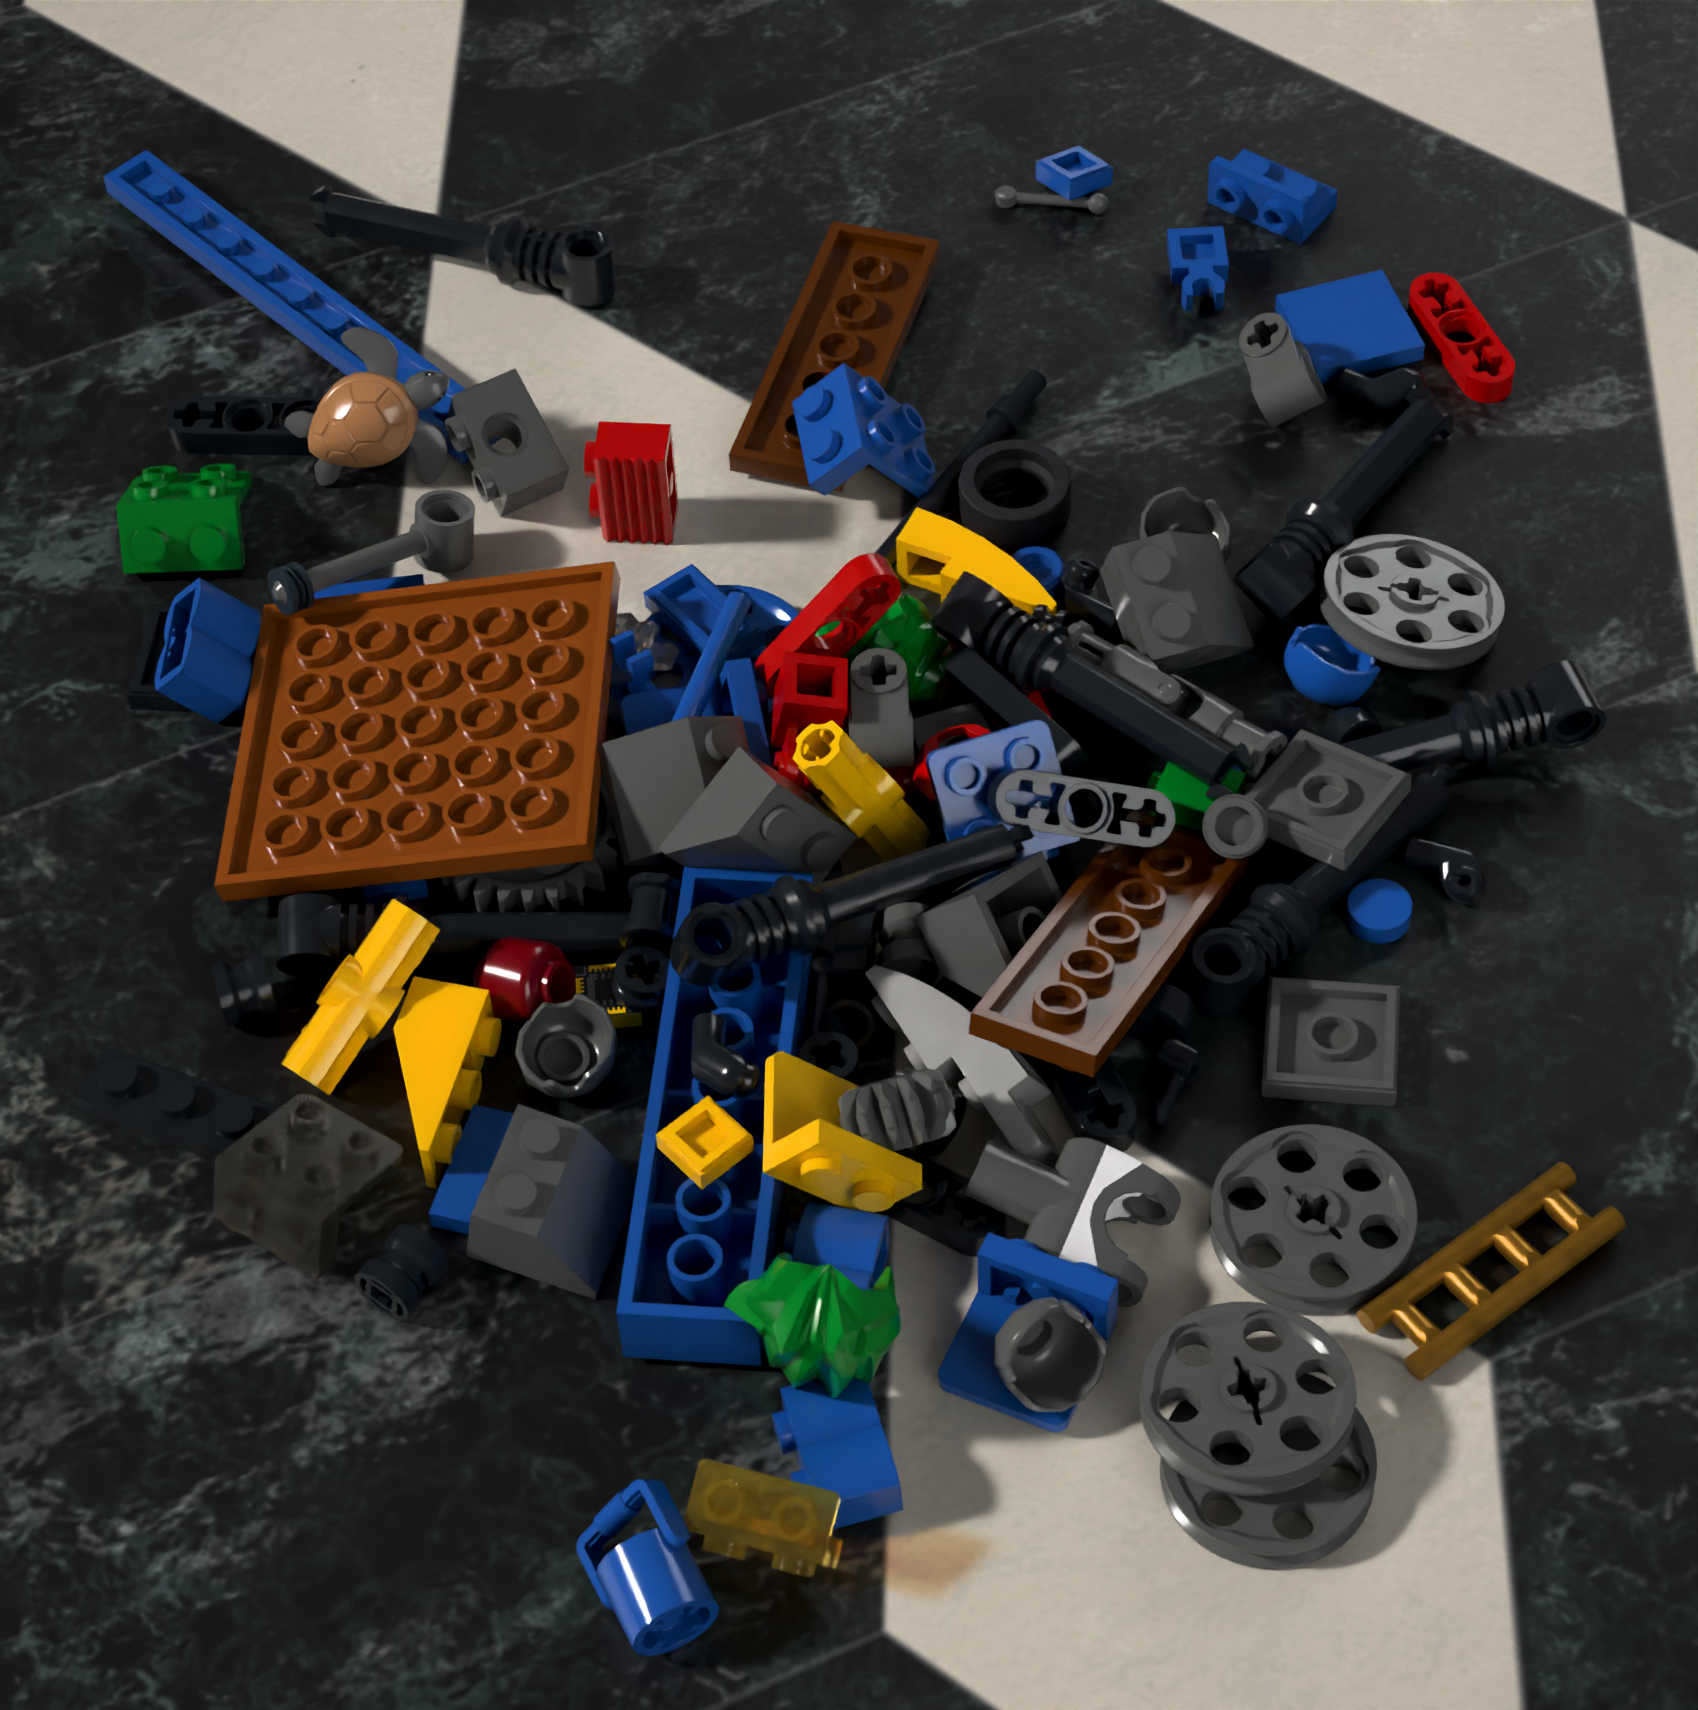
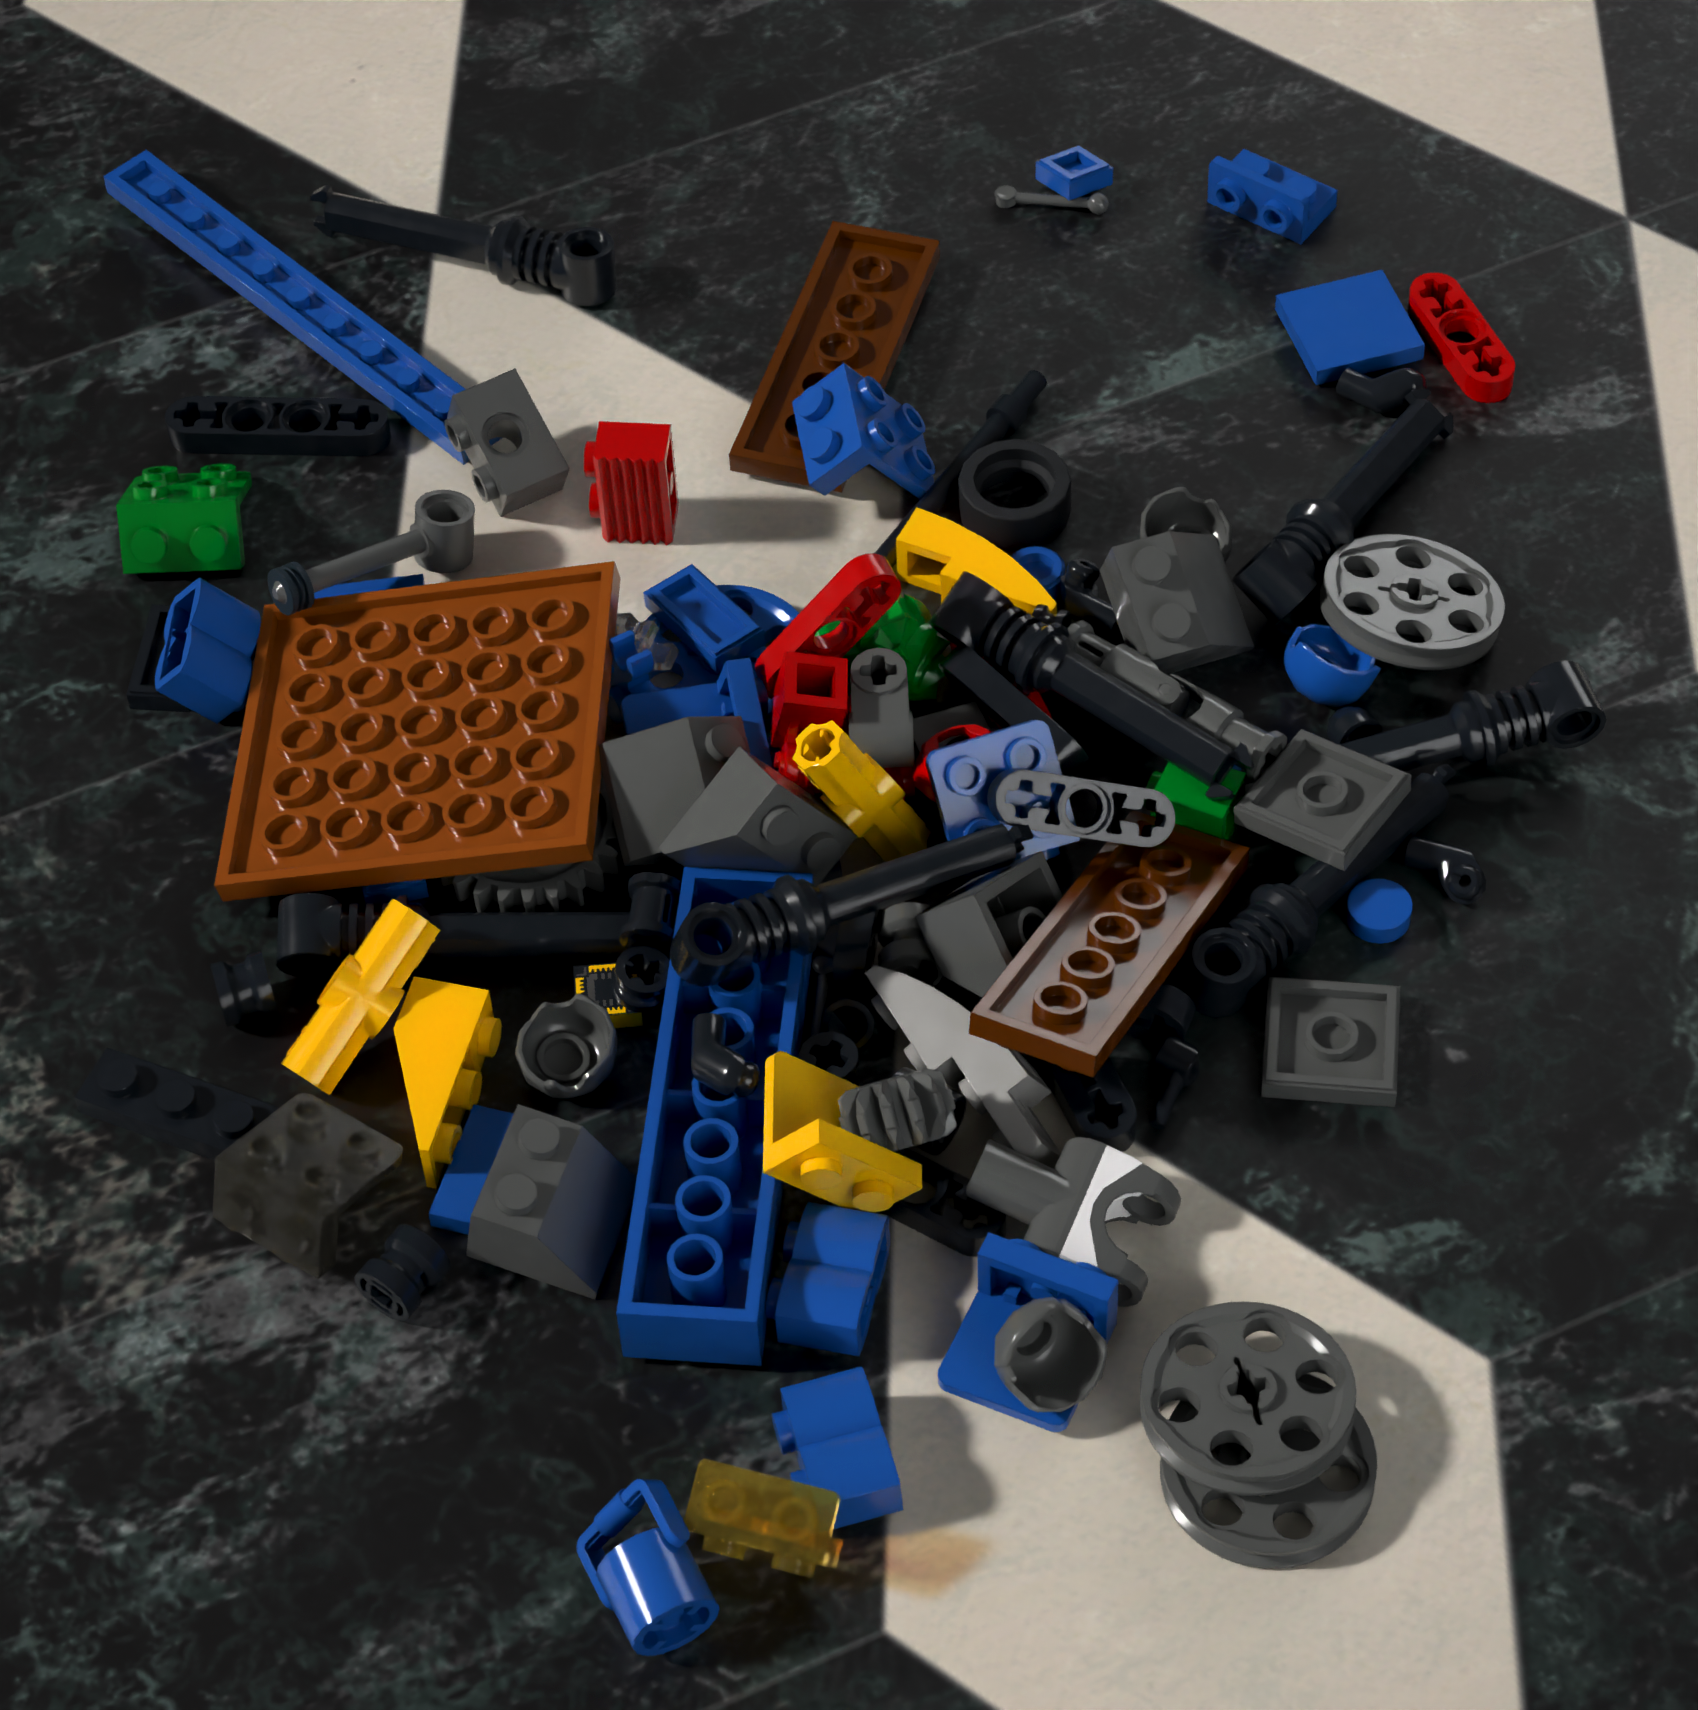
(373, 416): animal -> none
(524, 976): dark red head -> none
(705, 1142): yellow tile -> none
(713, 656): blue bar -> none
(819, 1321): green hair -> none
(1198, 263): blue plate -> none
(1235, 826): dark grey tile -> none
(1279, 369): dark grey piece -> none
(1311, 1243): dark grey wedge -> none
(1485, 1307): pearl gold bar -> none

